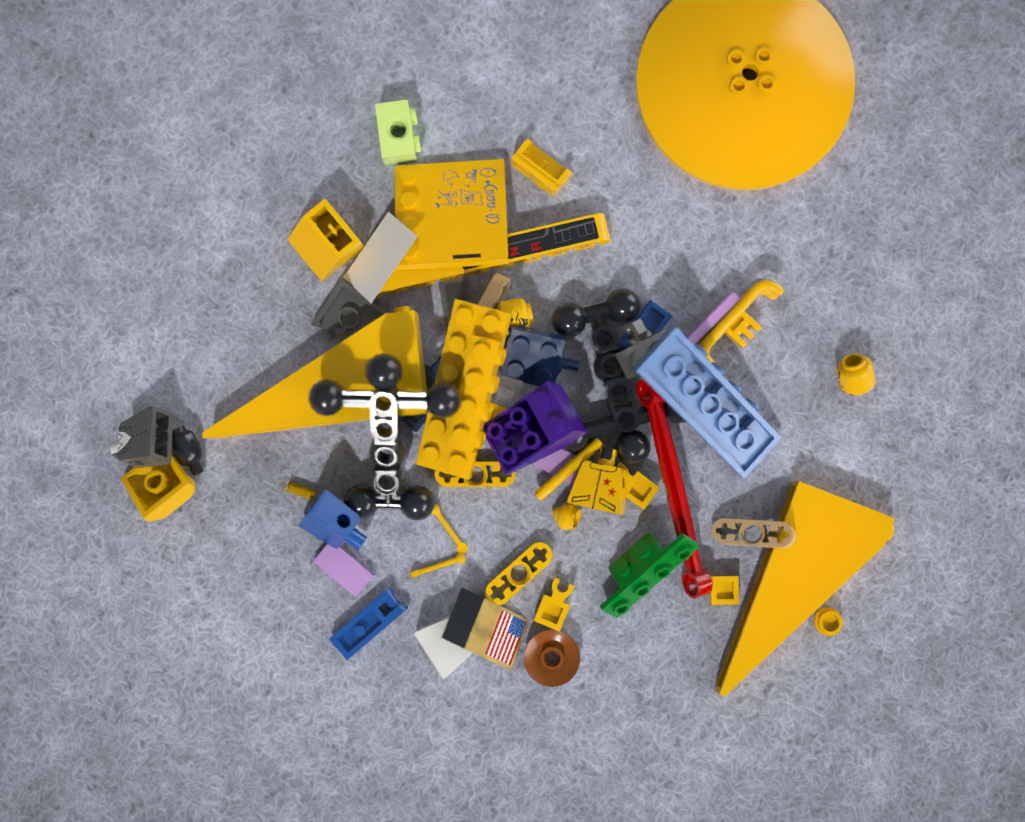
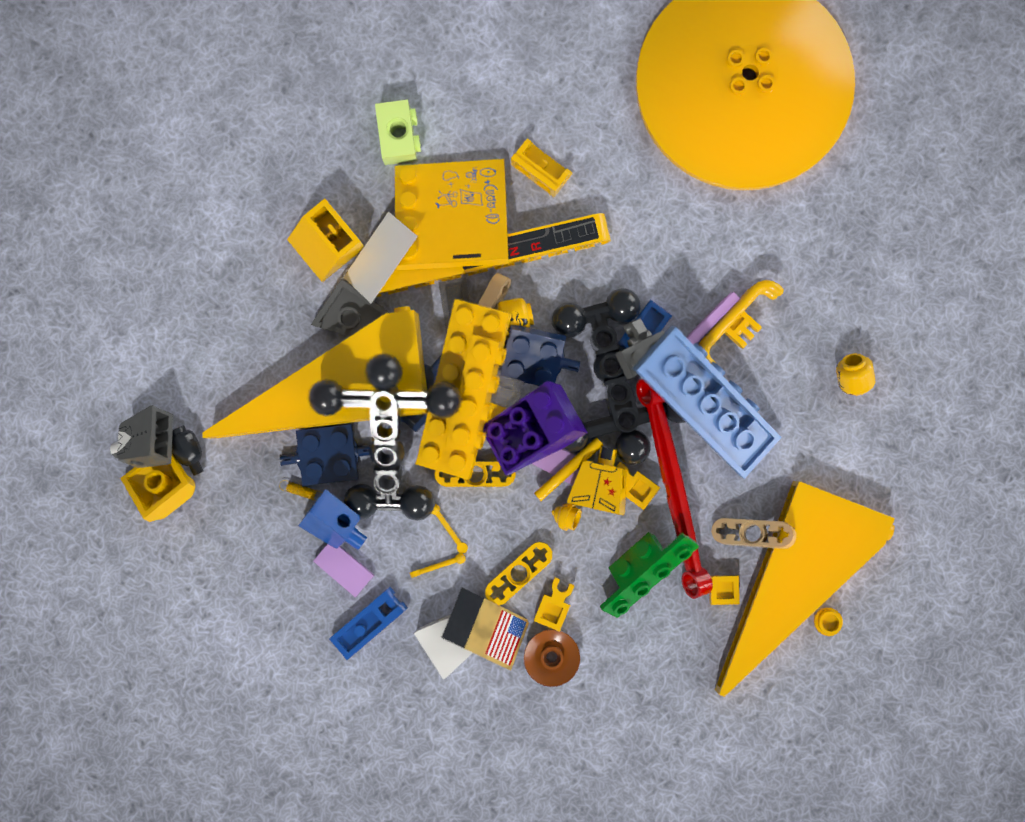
(326, 454): none -> dark blue plate

